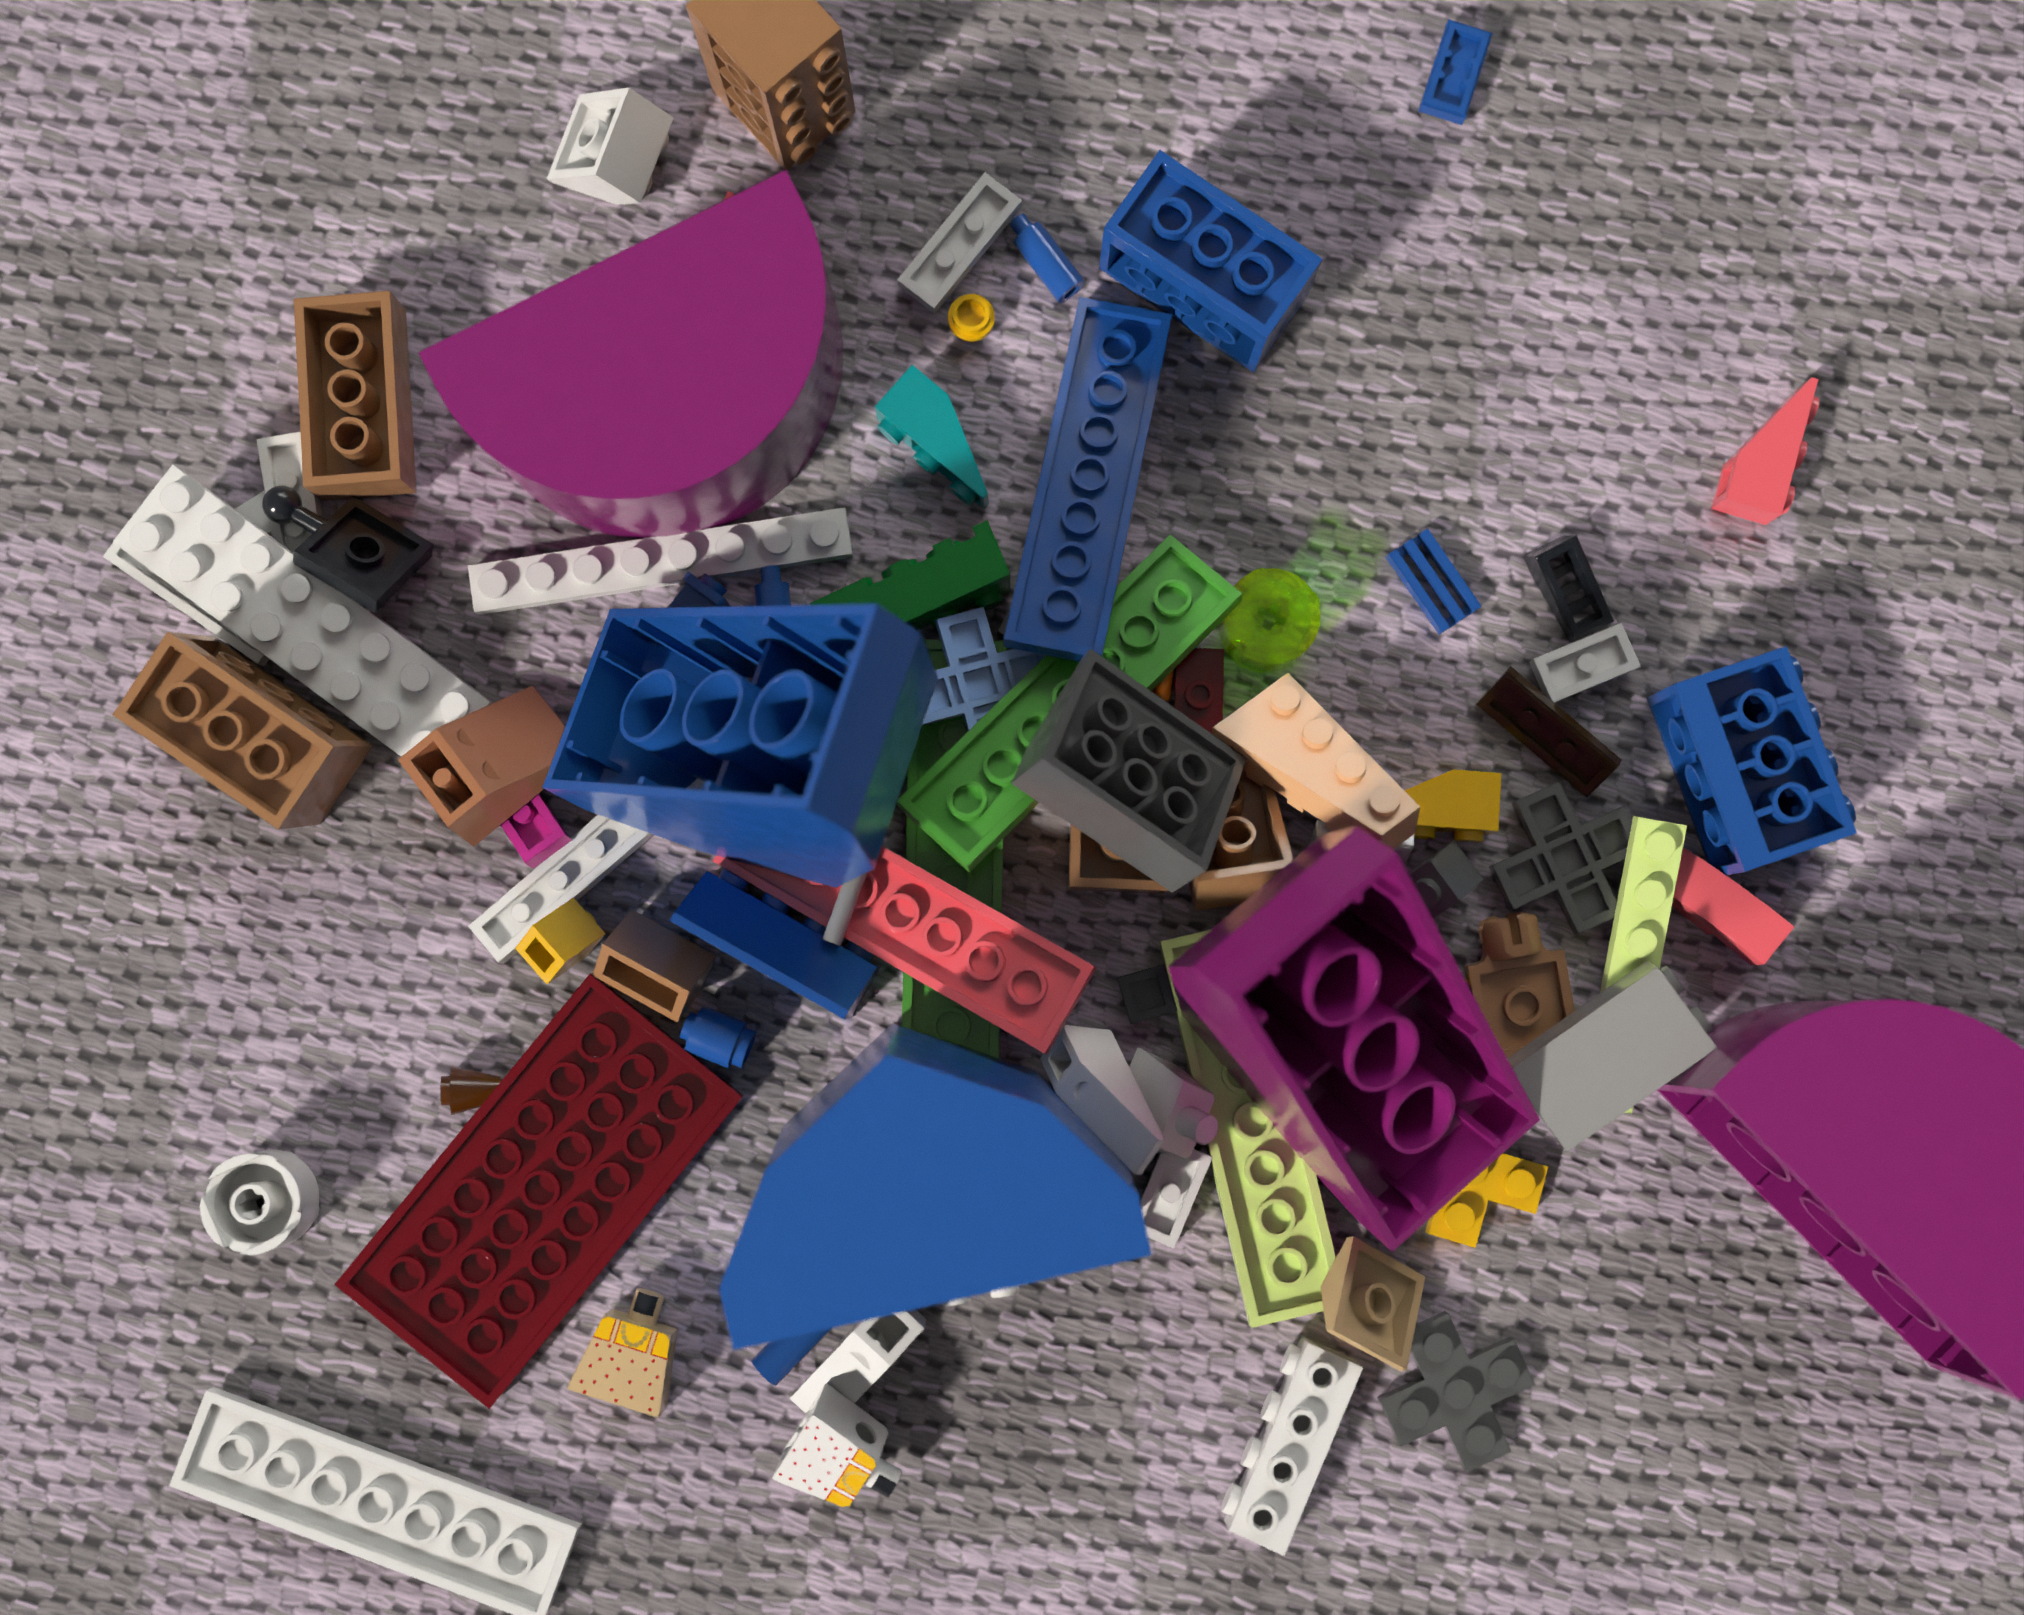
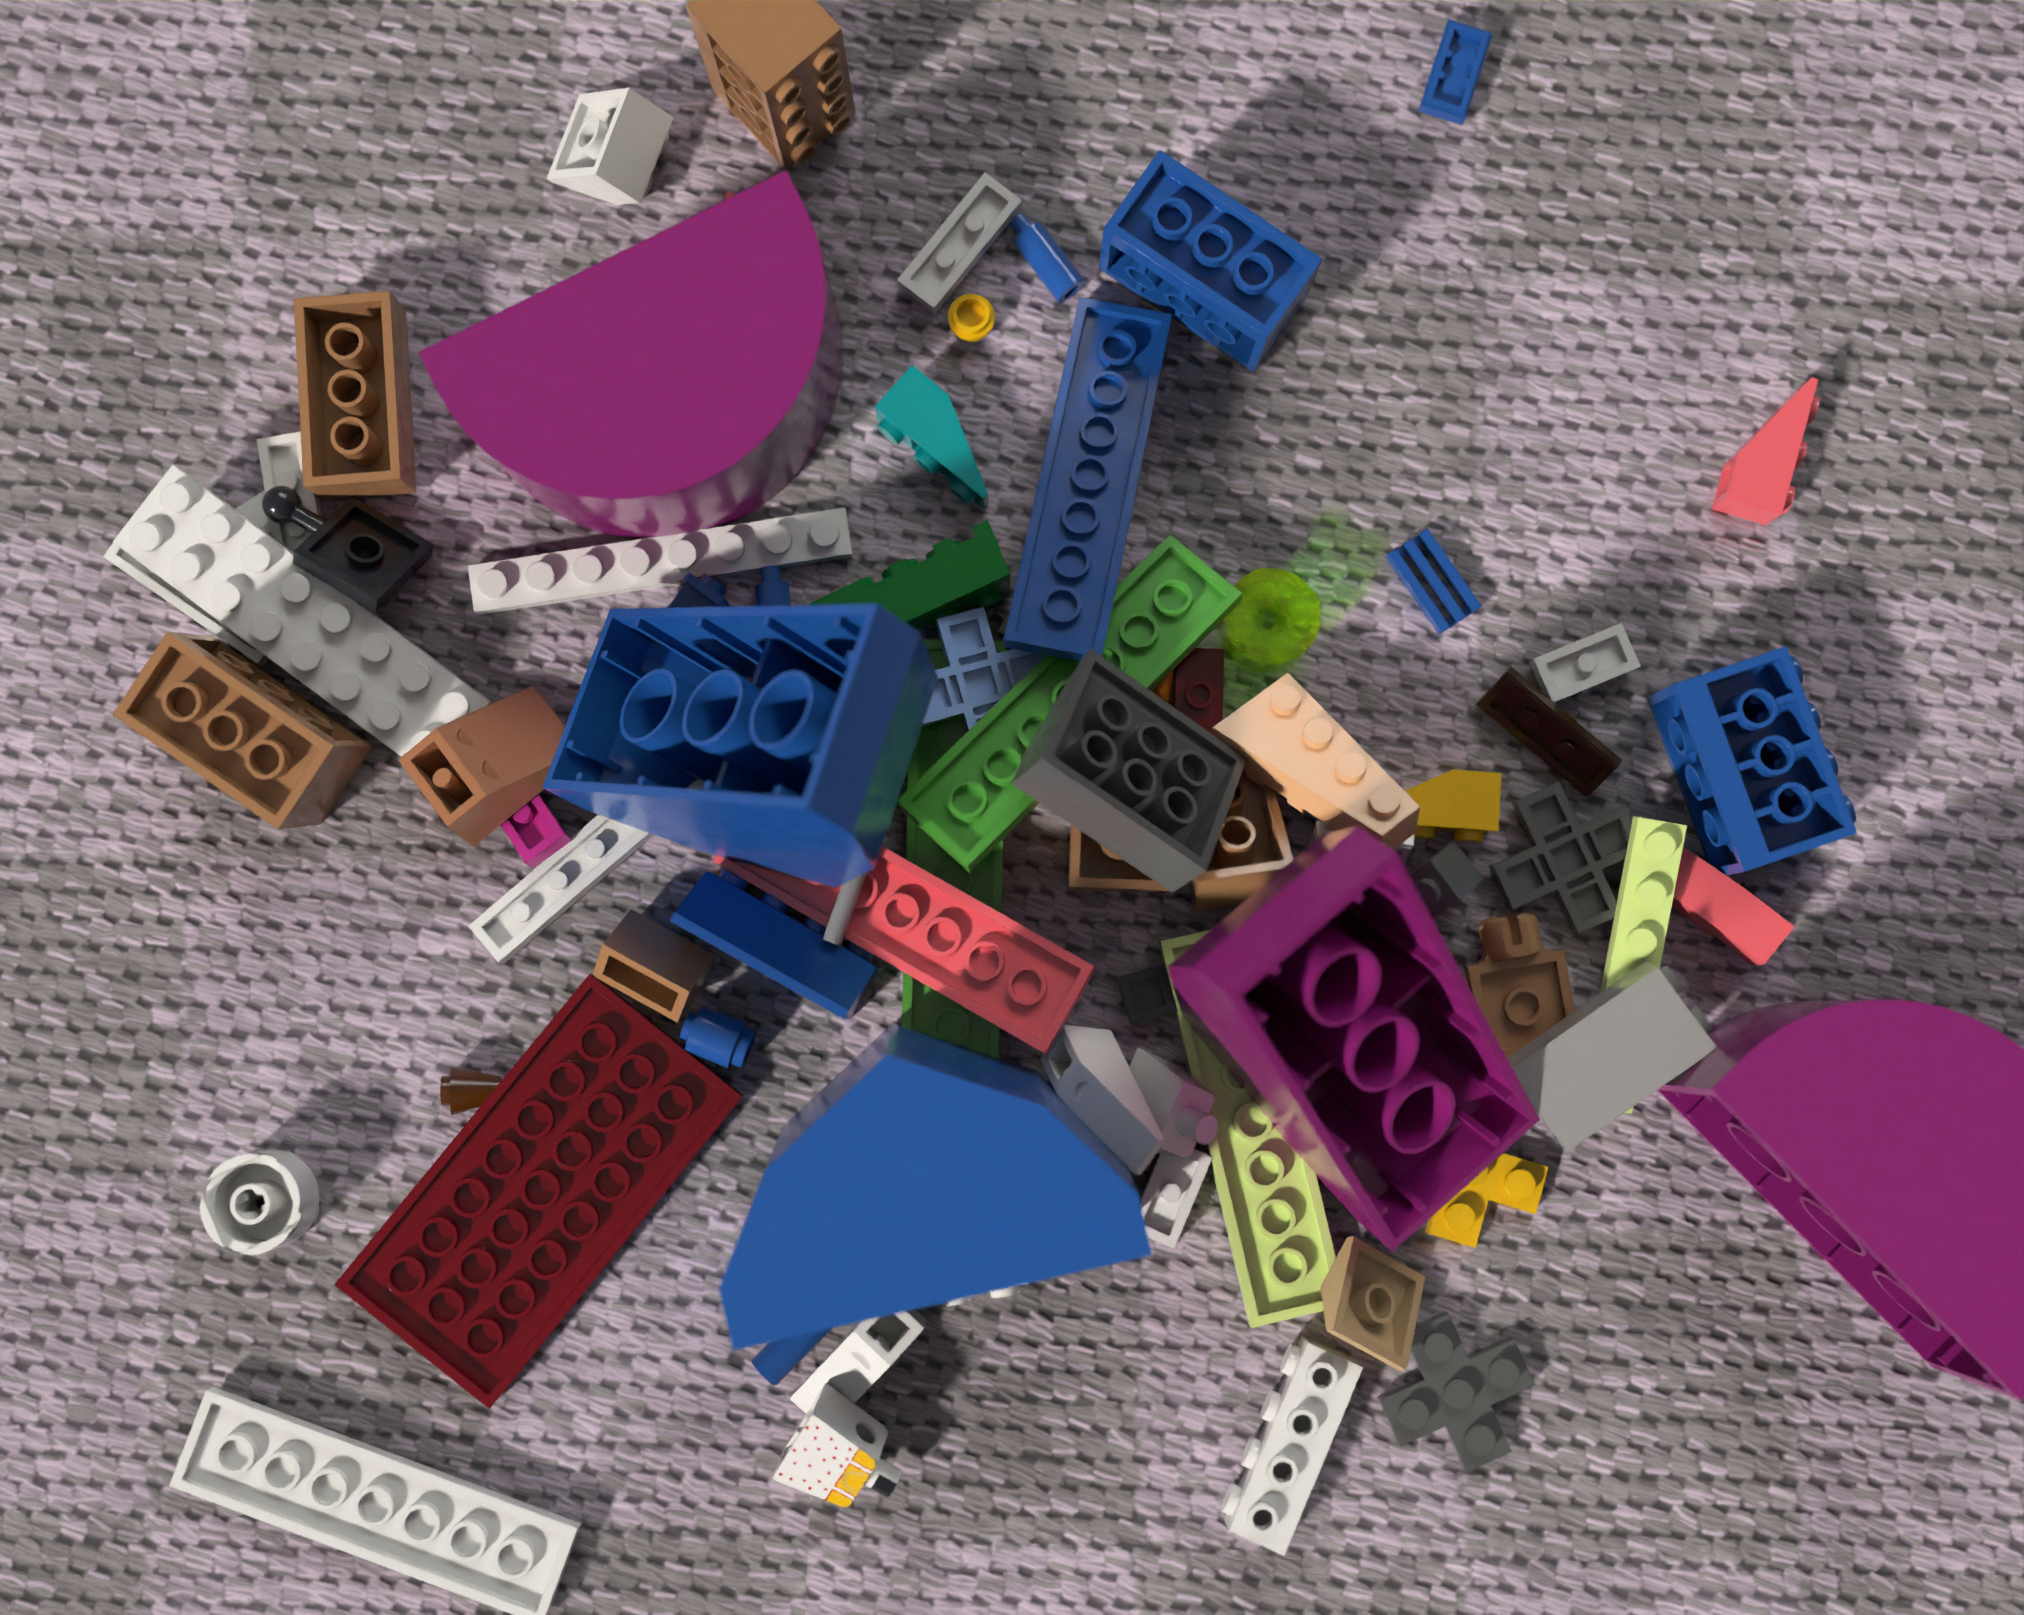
(560, 940): yellow brick -> none
(630, 1357): tan torso -> none
(1545, 578): black slope -> none

